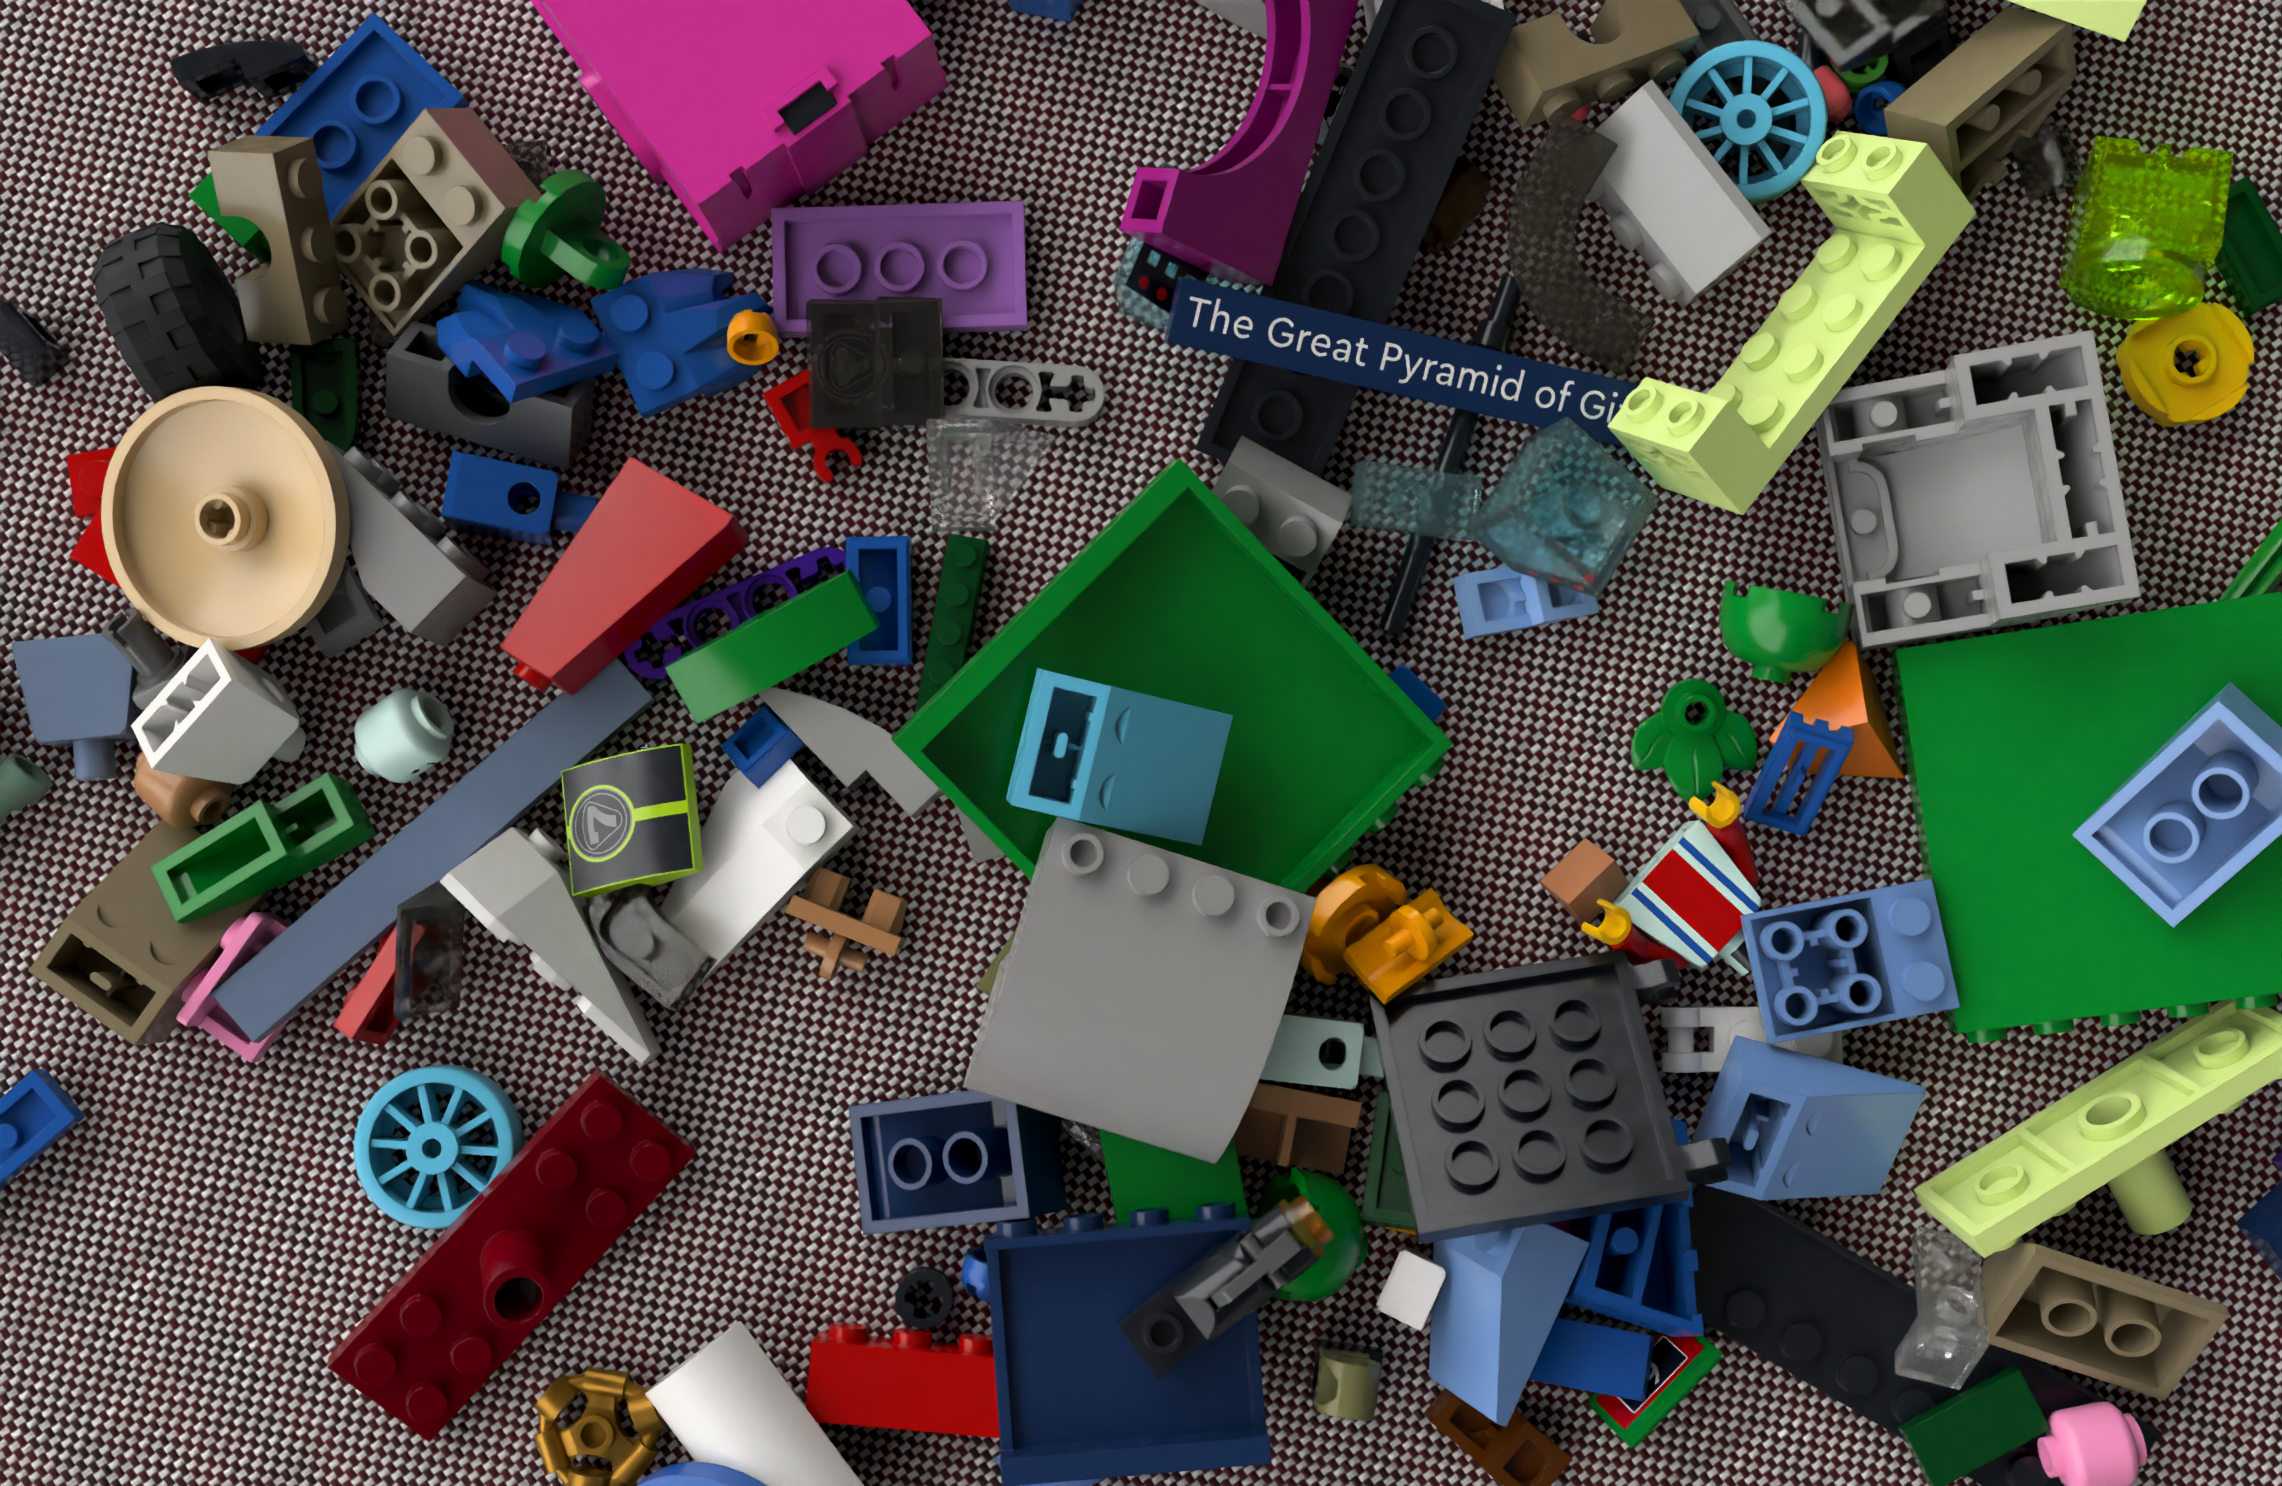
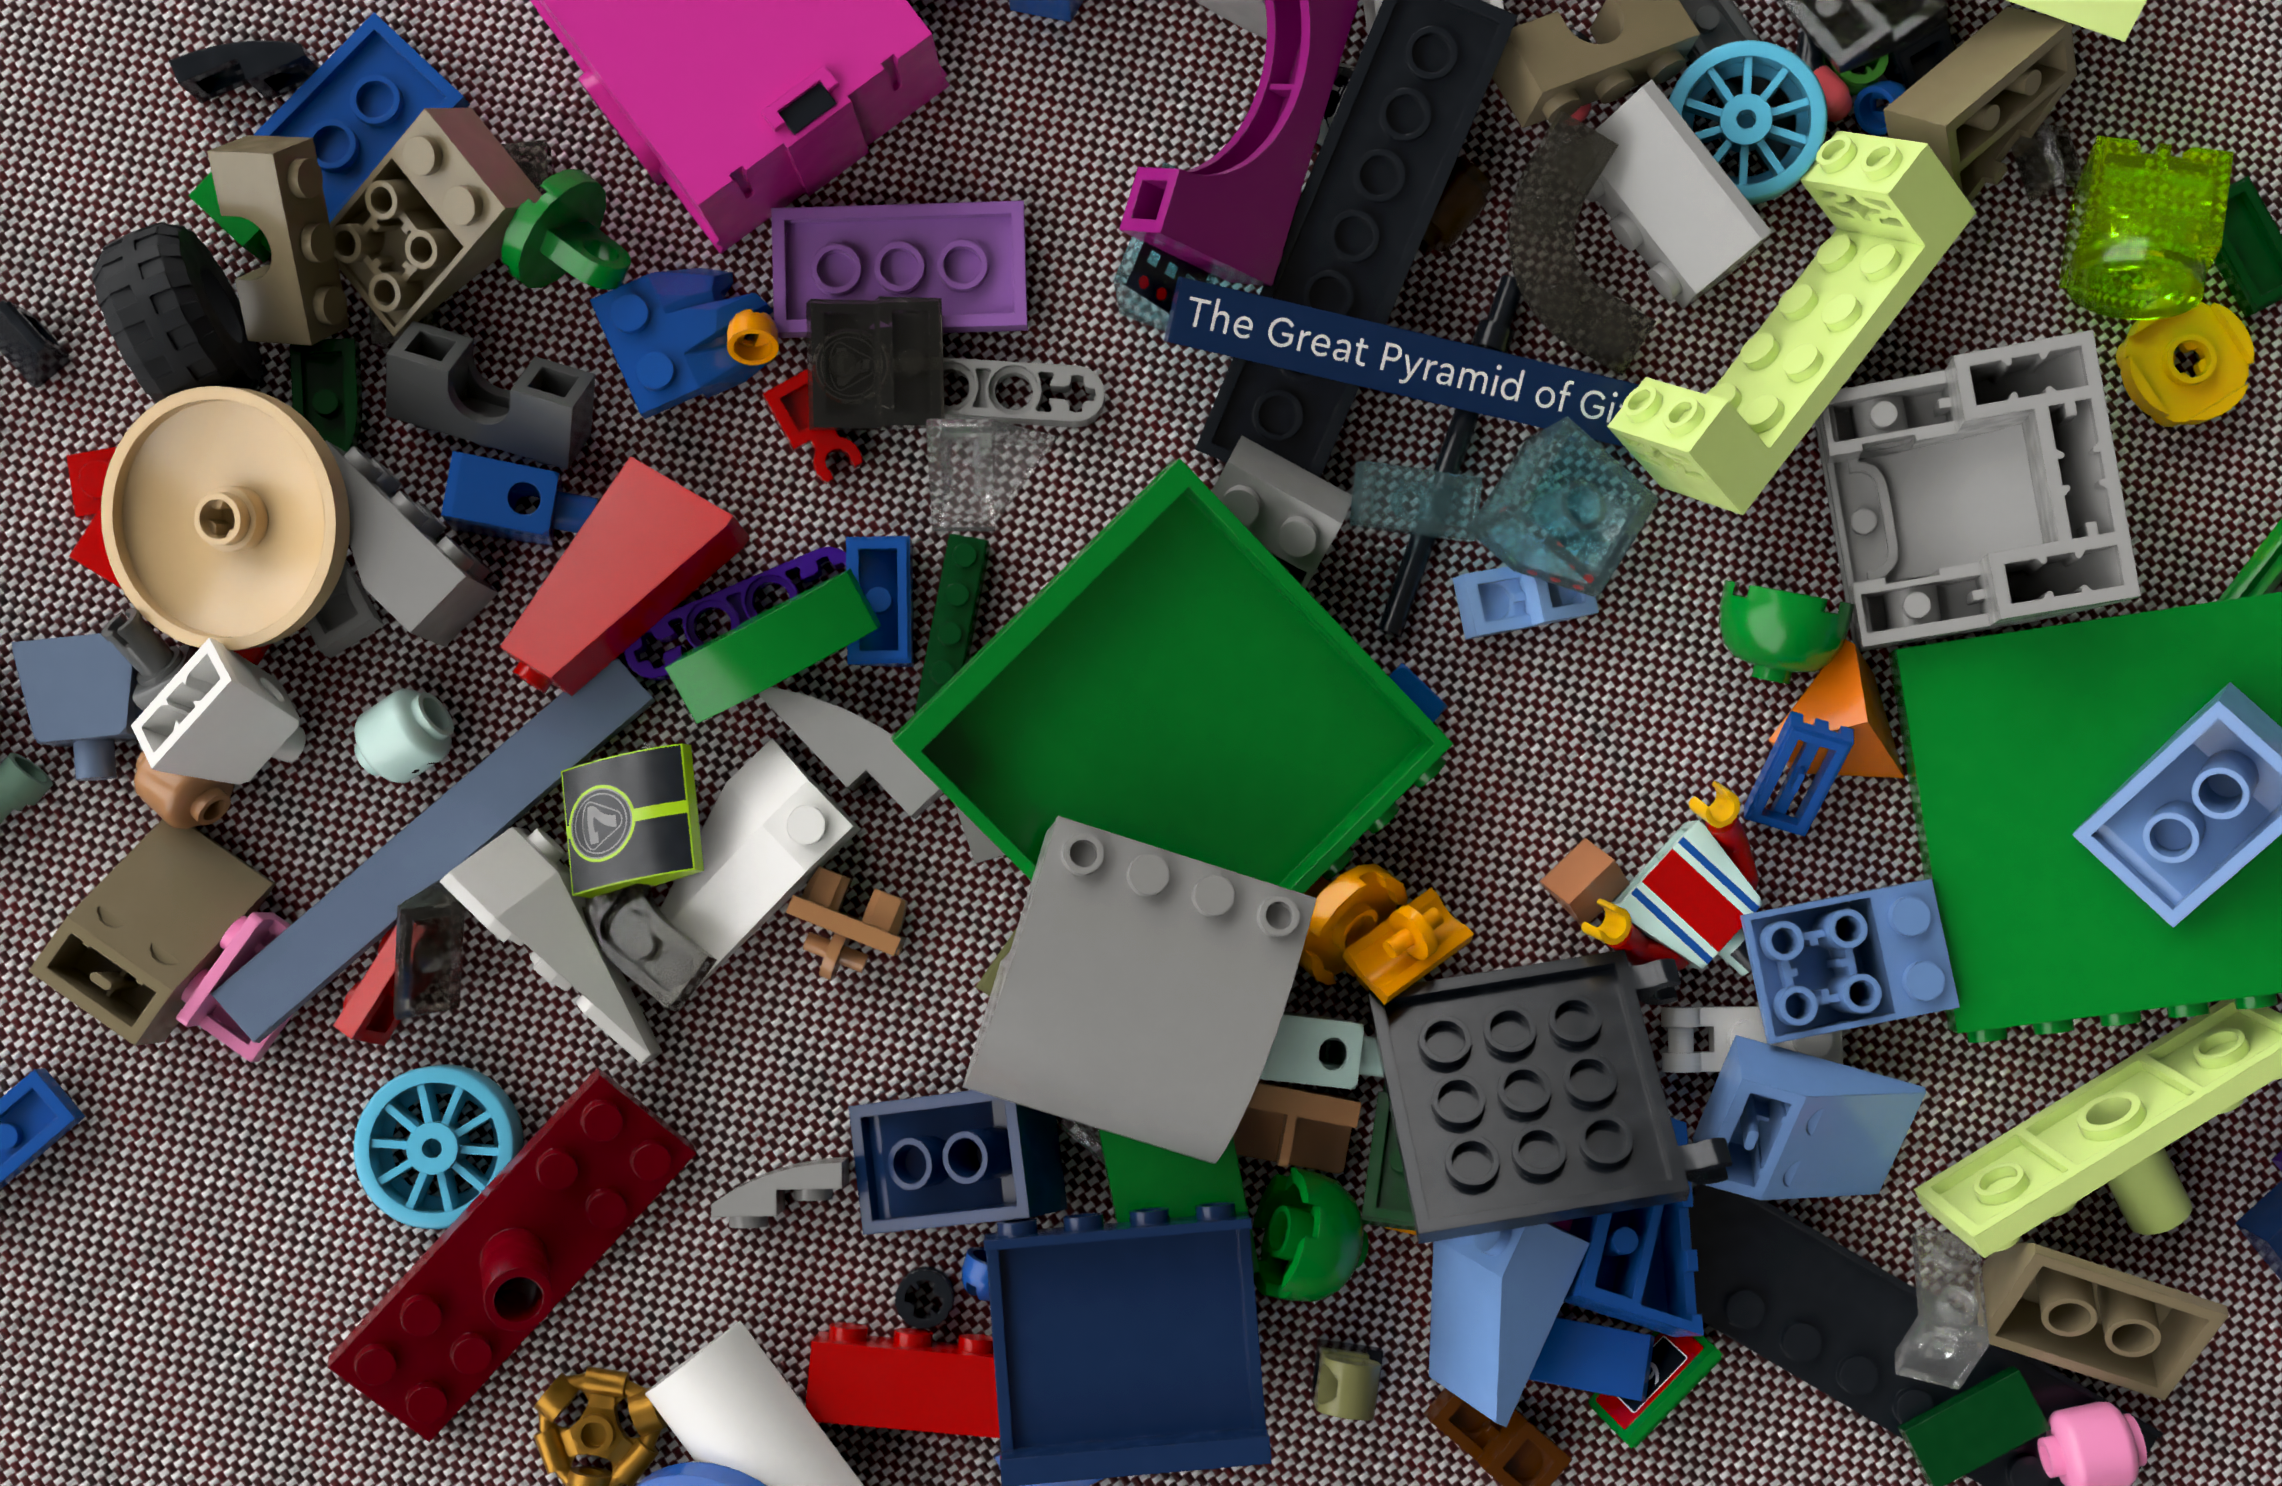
(263, 848): green slope -> none
(523, 341): blue plate -> none
(762, 745): blue tile -> none
(765, 1194): none -> light grey slope
(1118, 758): medium azure slope -> none
(1226, 1284): black plate -> none
(1411, 1288): white slope -> none
(1698, 749): green plate -> none

